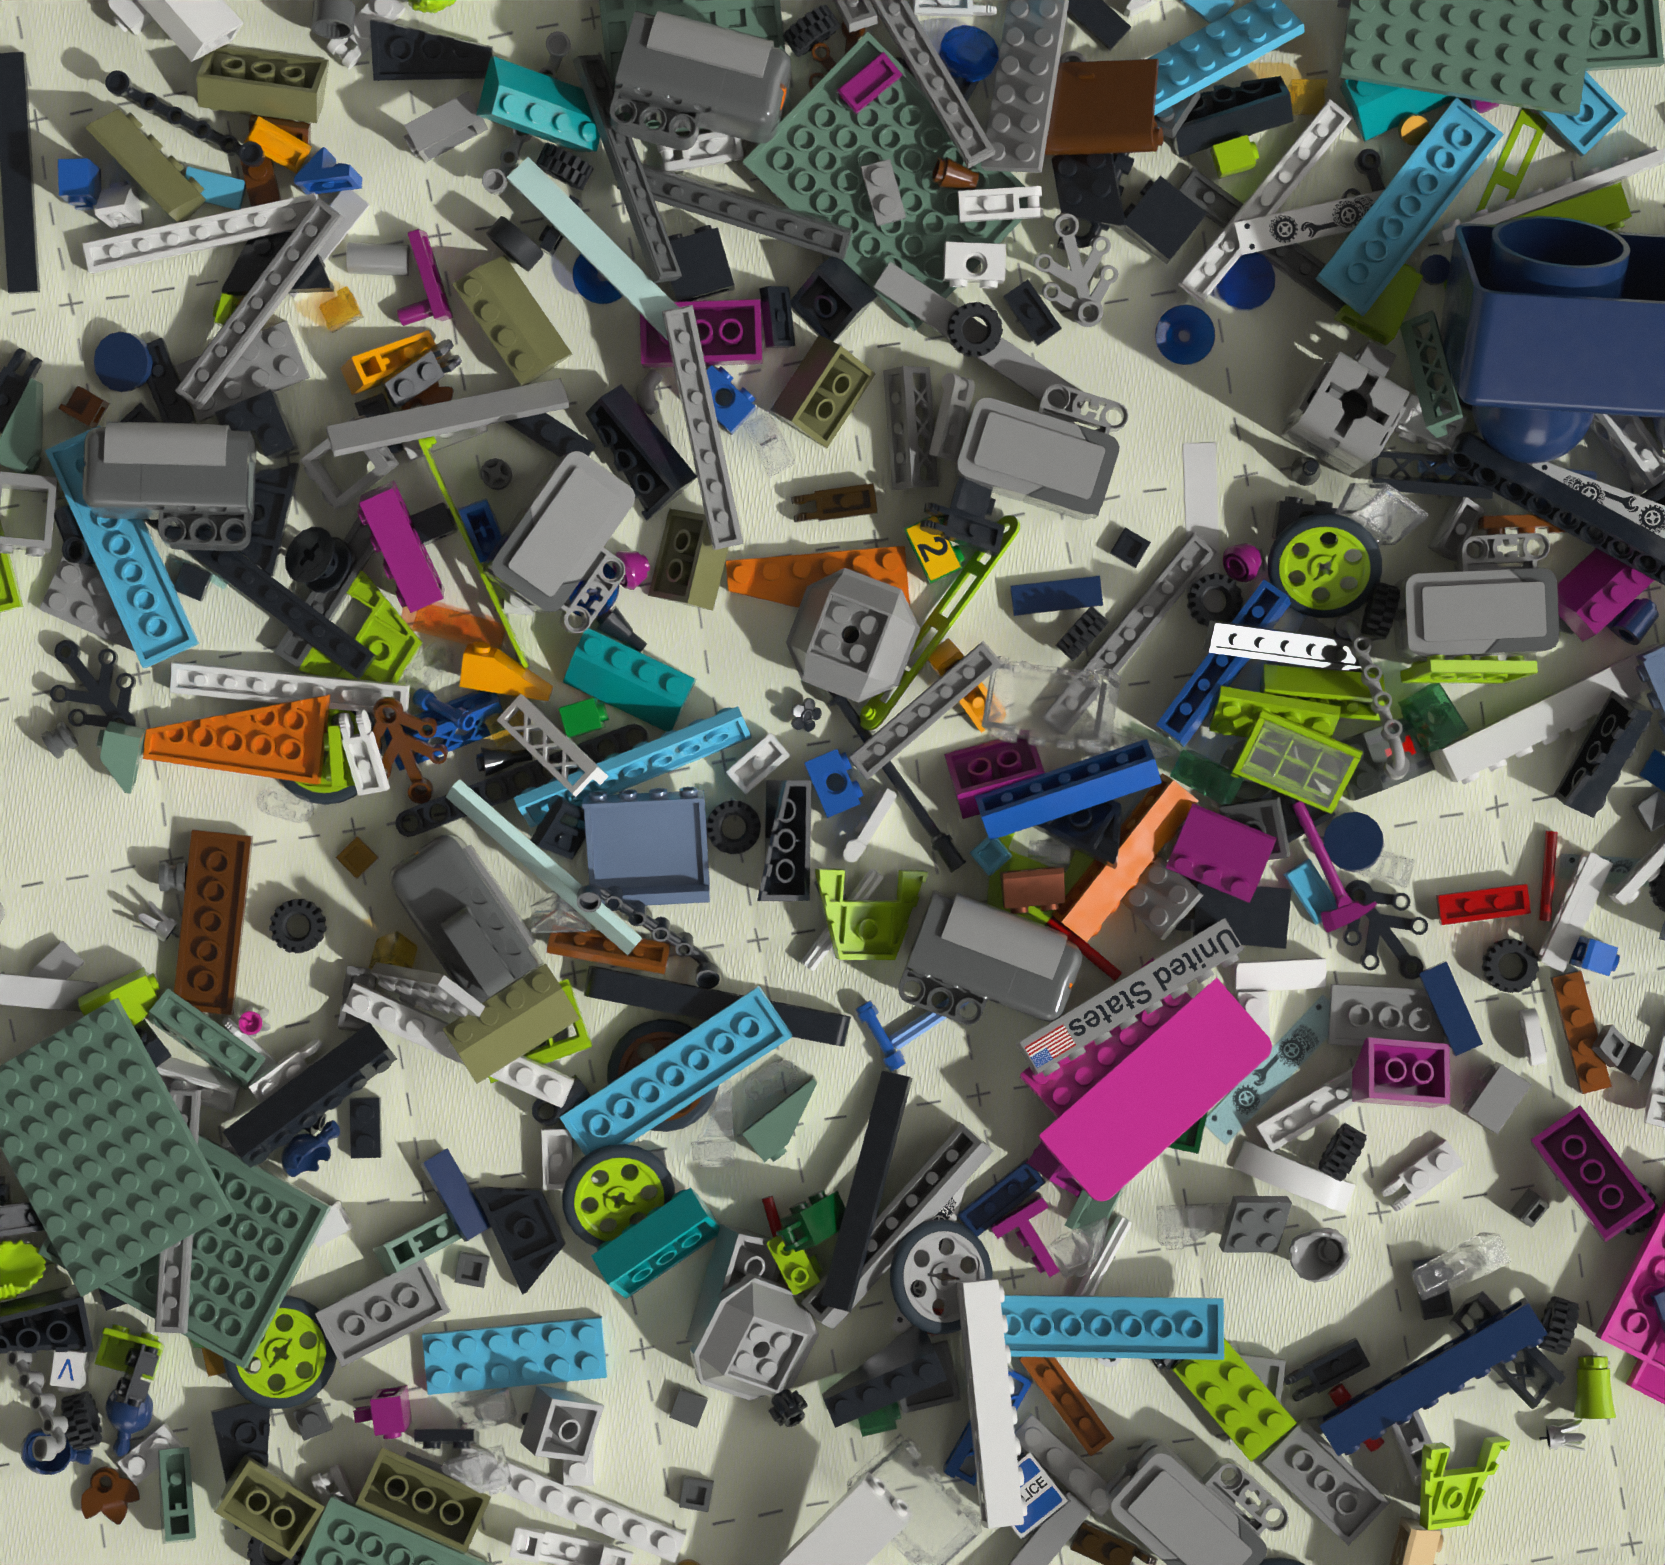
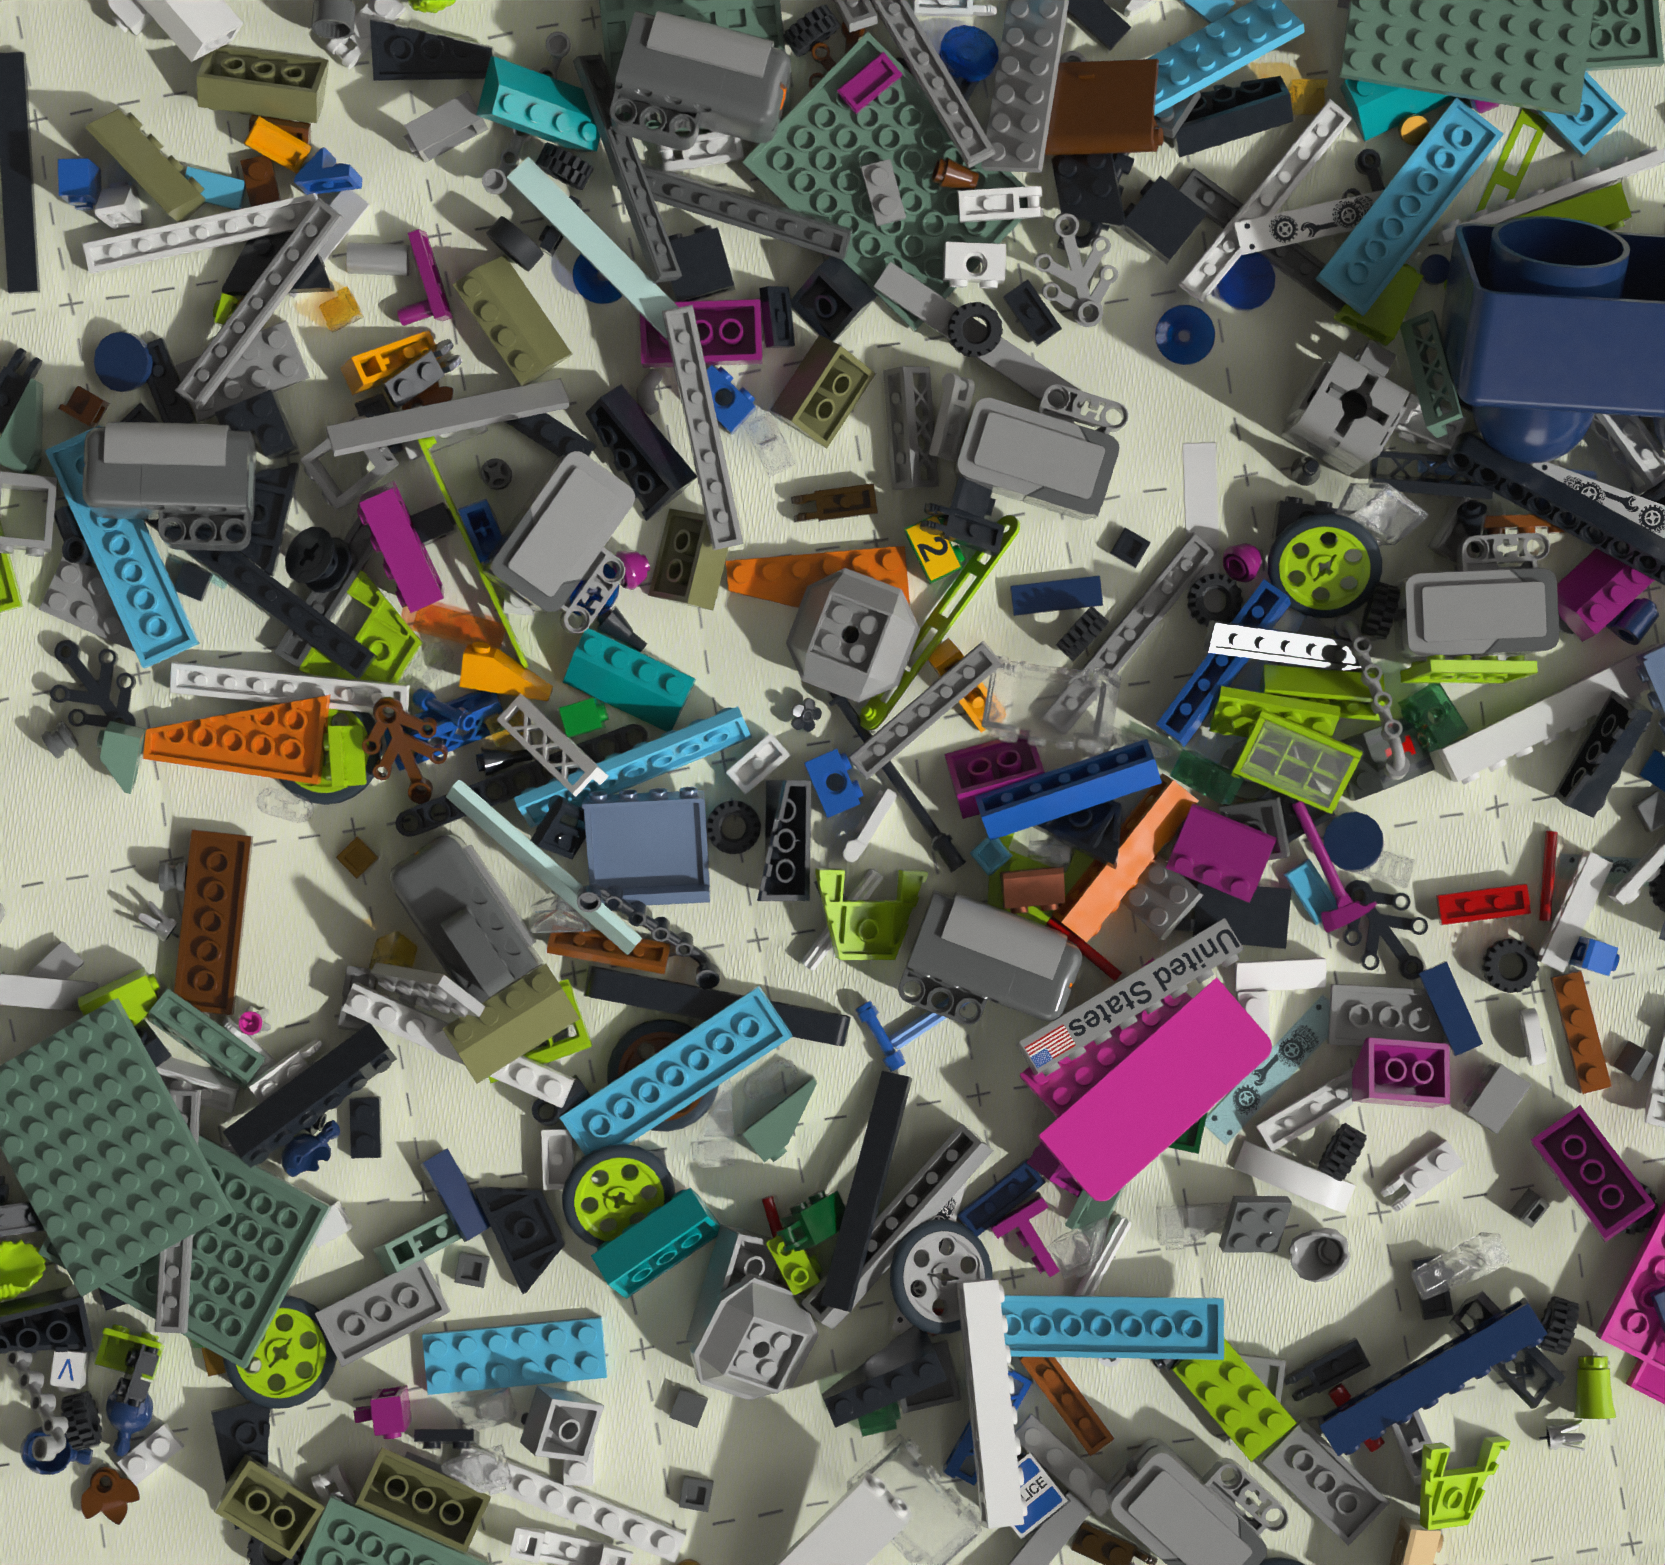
(120, 85): black bar -> none
(176, 1496): sand green slope -> none
(279, 926): black tyre -> none
(312, 1420): dark grey plate -> none
(363, 754): white hinge -> none
(788, 1408): black gear -> none
(1234, 156): lime brick -> none
(1473, 516): none -> black cone
(1610, 1045): dark grey tile -> none

